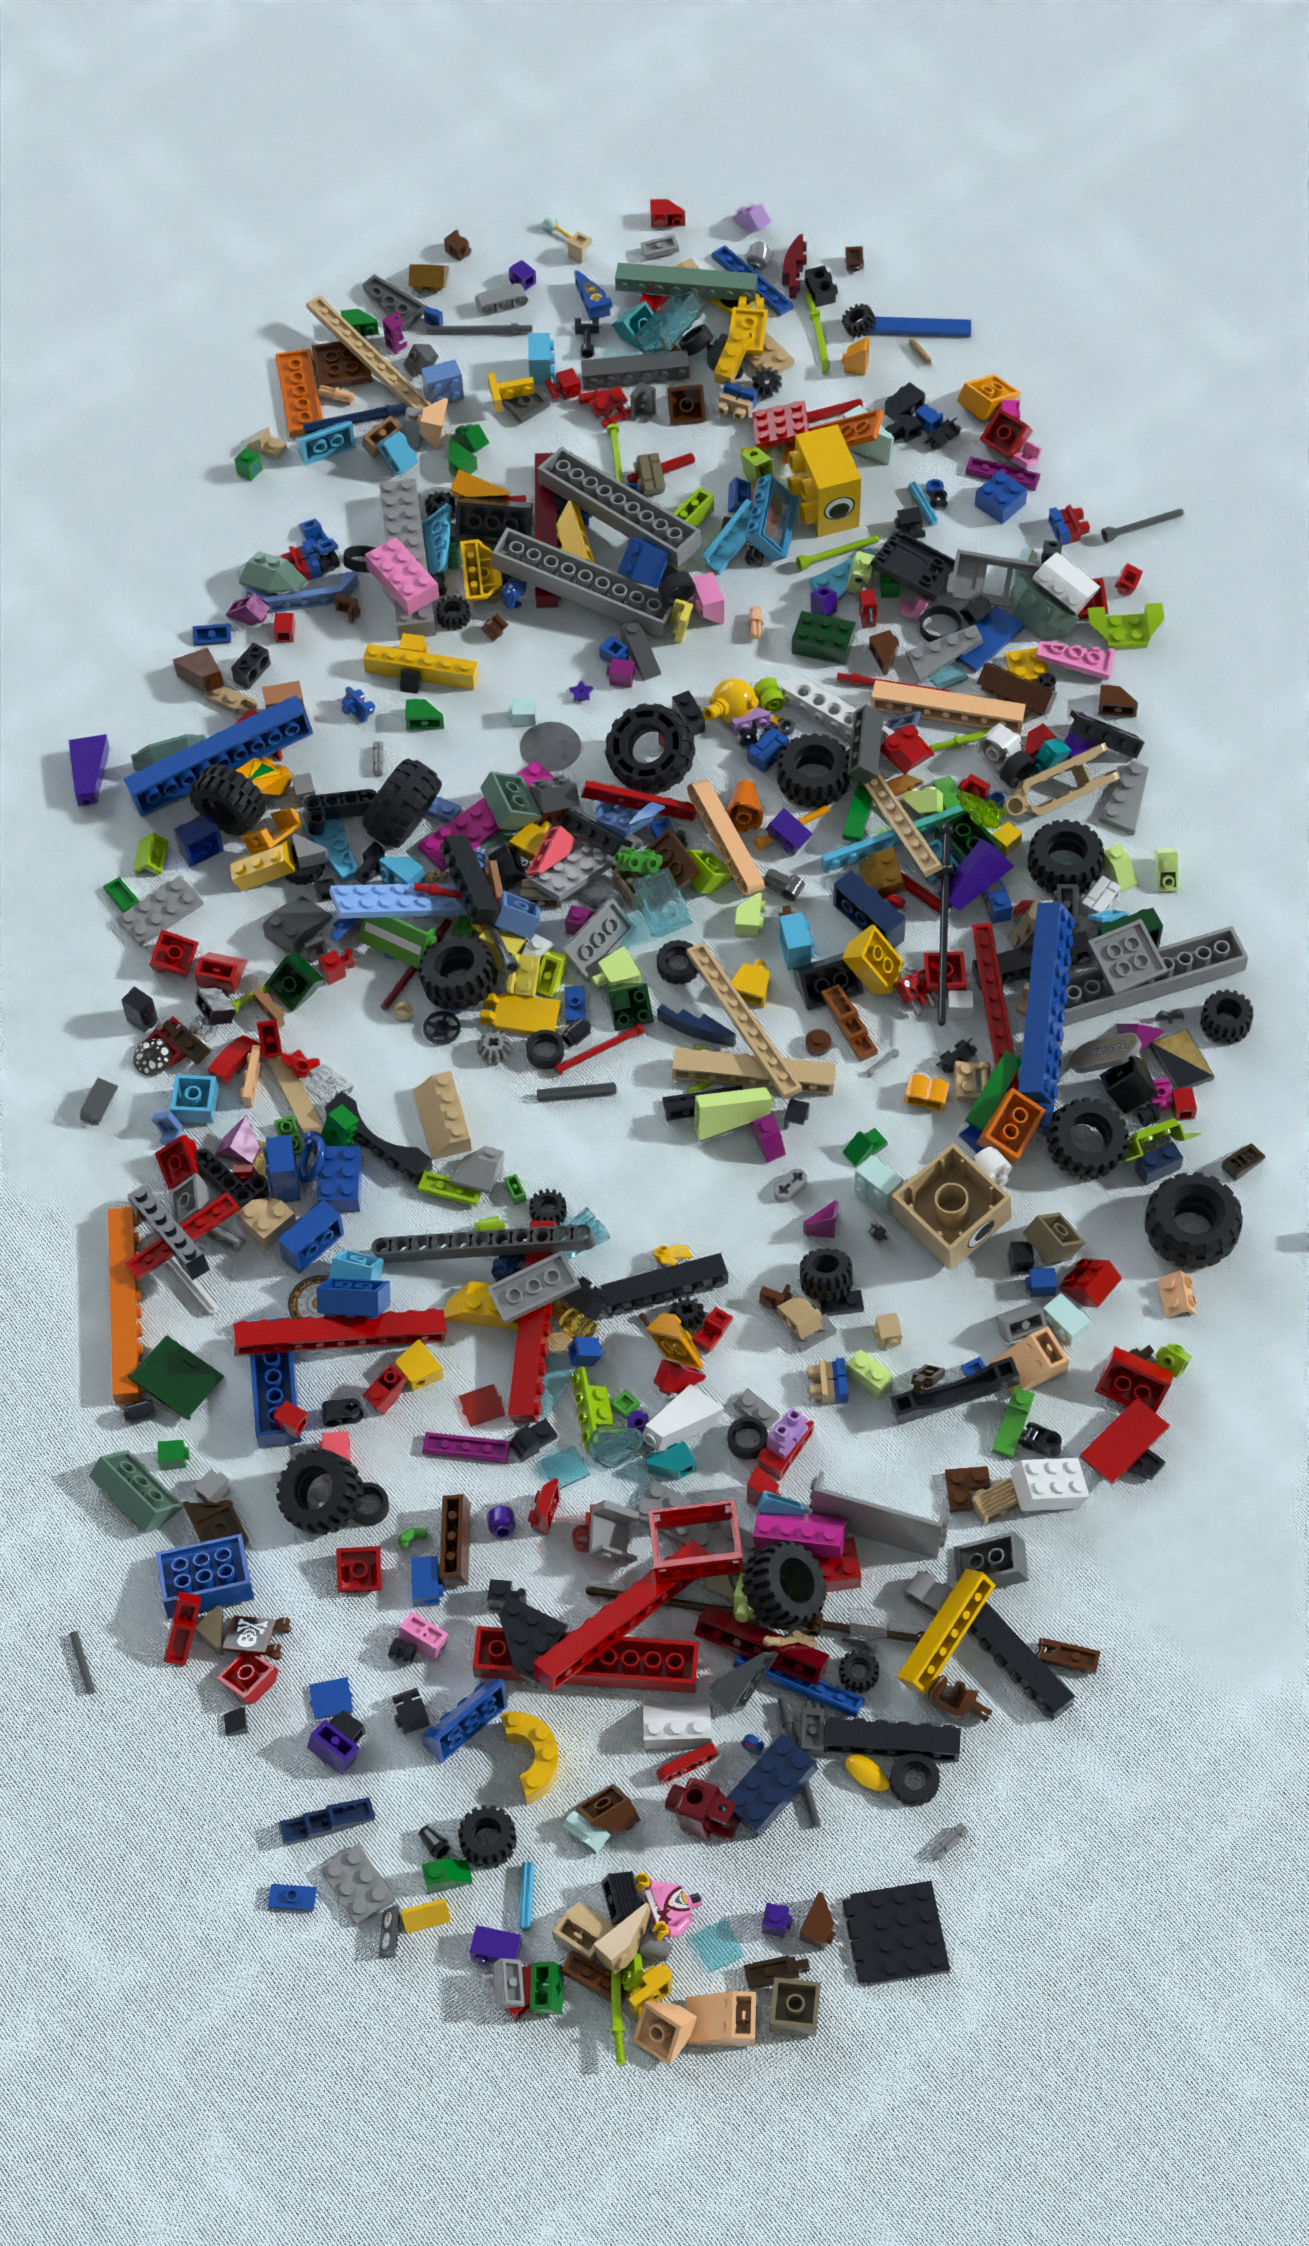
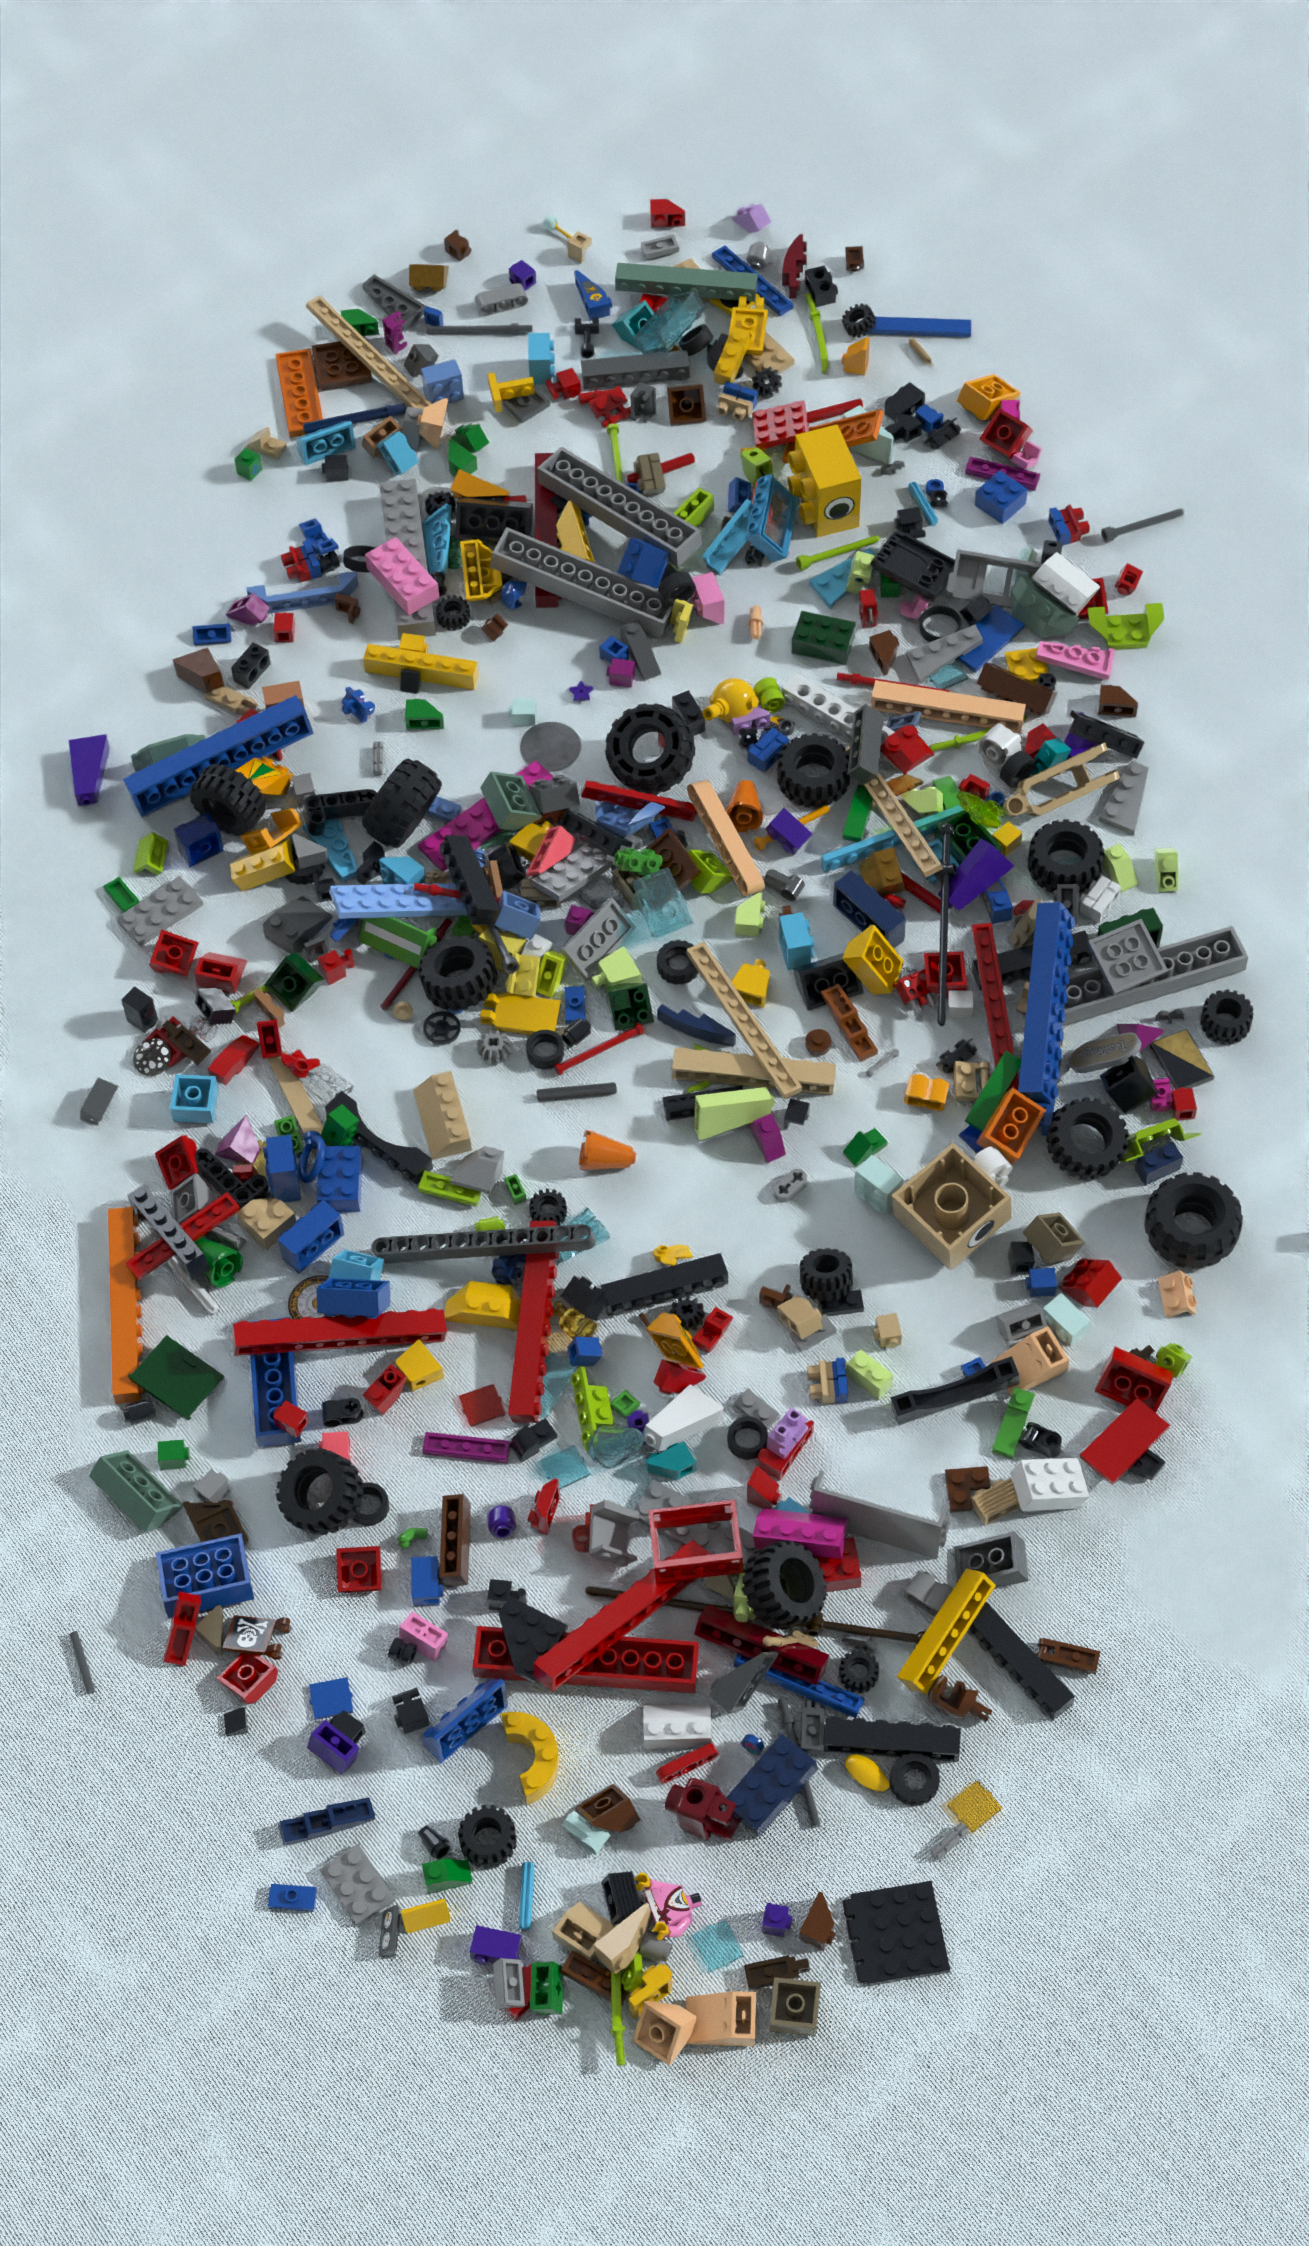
(168, 1125): medium blue bracket -> none
(222, 1262): none -> green cone
(251, 1076): light nougat plate -> none
(270, 574): sand green wedge -> none
(335, 468): none -> black brick
(336, 394): light nougat axle -> none
(533, 1287): light grey plate -> none
(604, 1153): none -> orange cone
(778, 1504): medium azure slope -> none
(823, 601): dark purple brick -> none
(823, 1222): magenta slope -> none
(867, 1622): clear piece -> none
(877, 1232): black plate -> none
(896, 464): none -> dark grey piece
(926, 1377): dark brown hinge -> none
(974, 1806): none -> clear yellow piece
(1105, 916): medium azure slope -> none
(1147, 1114): black wheel -> none
(1236, 1173): dark brown slope -> none

